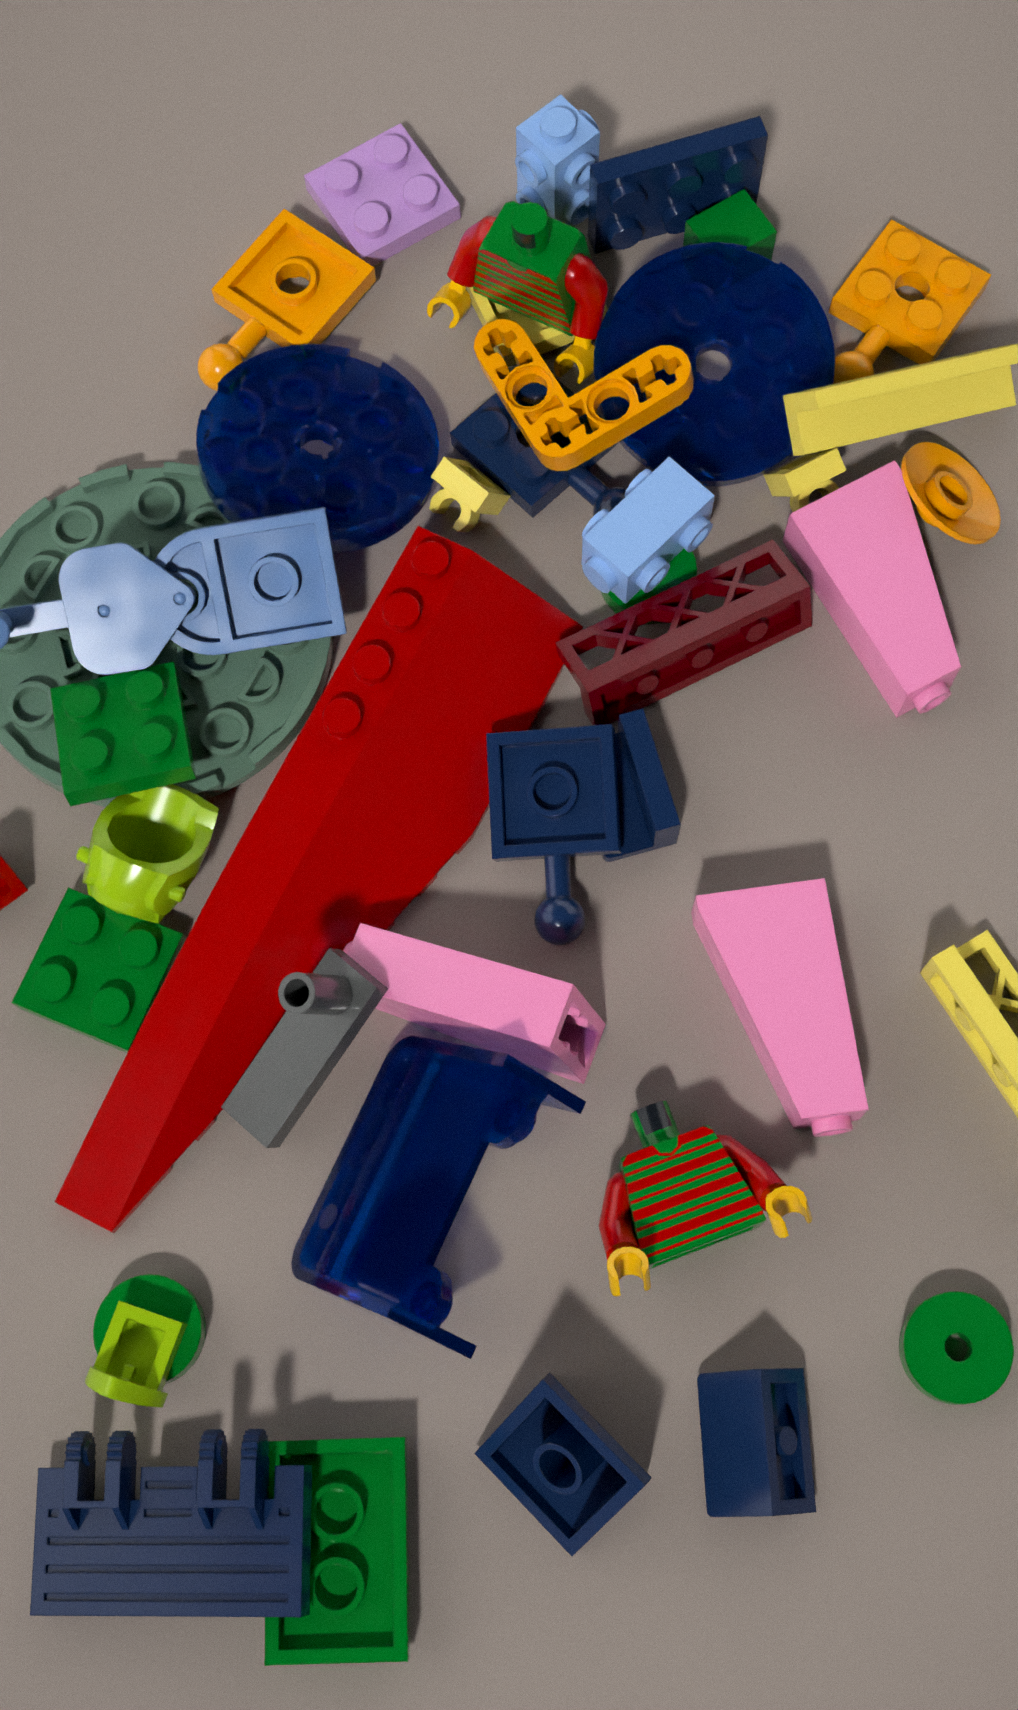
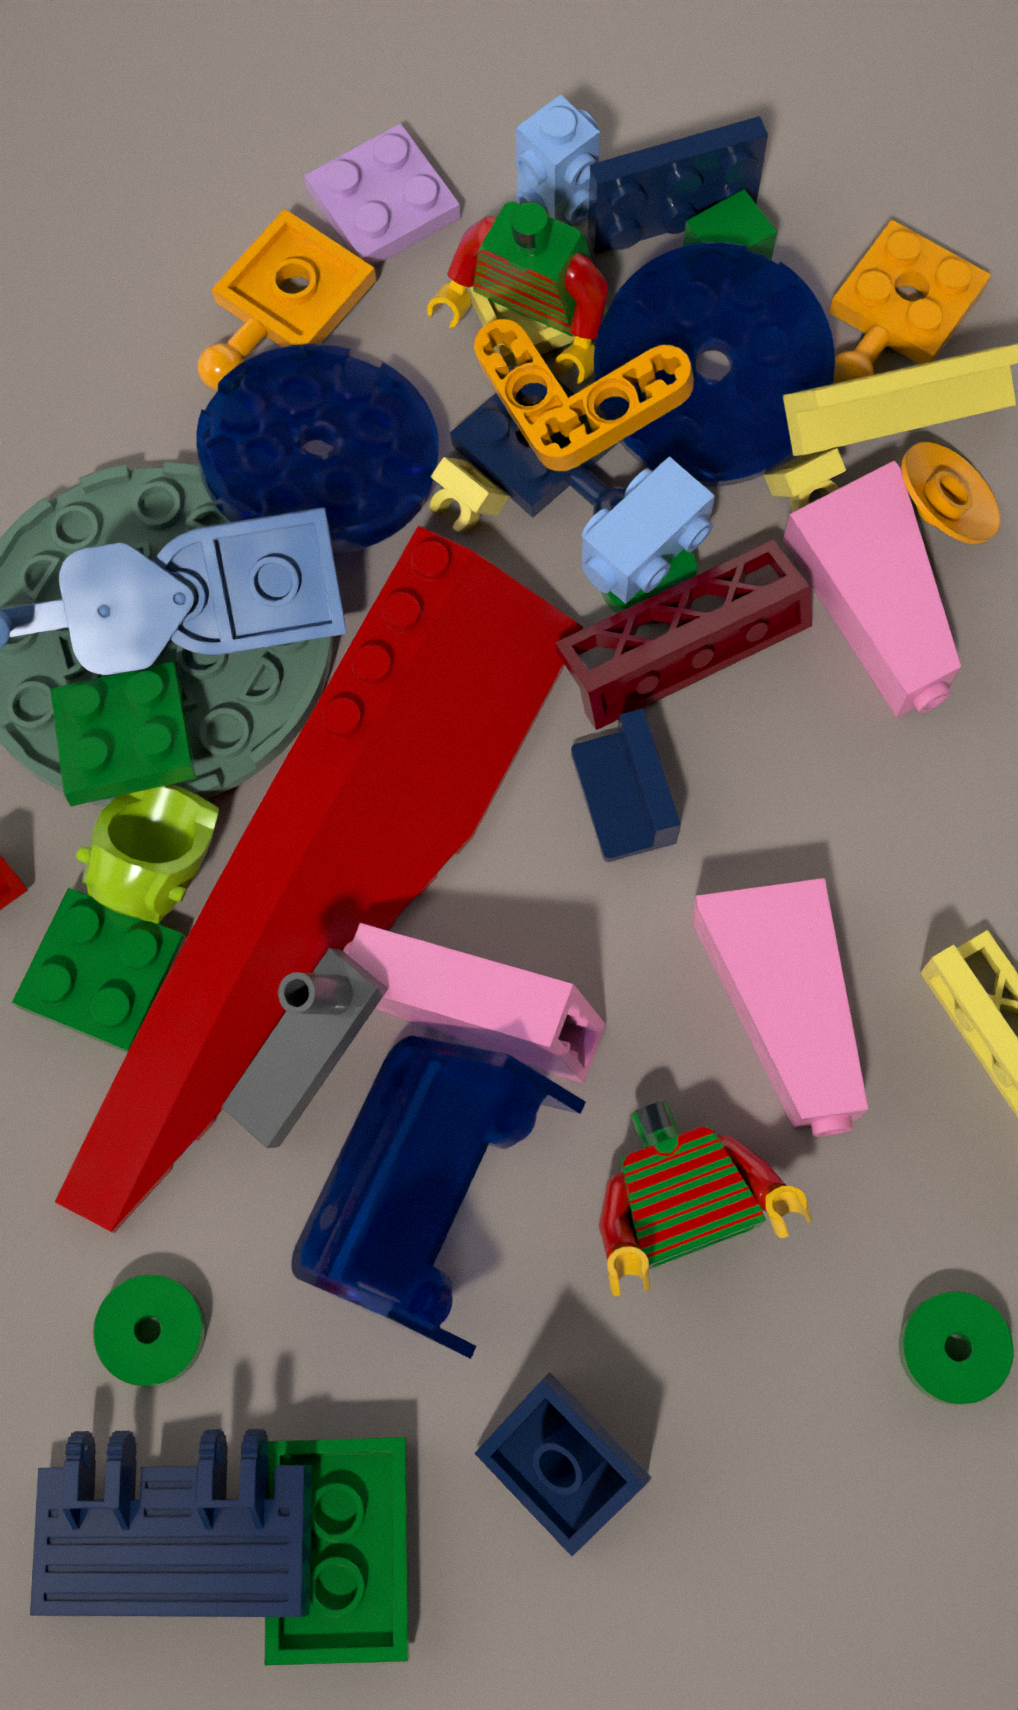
(136, 1356): lime tile -> none
(552, 802): dark blue plate -> none
(756, 1443): dark blue panel -> none

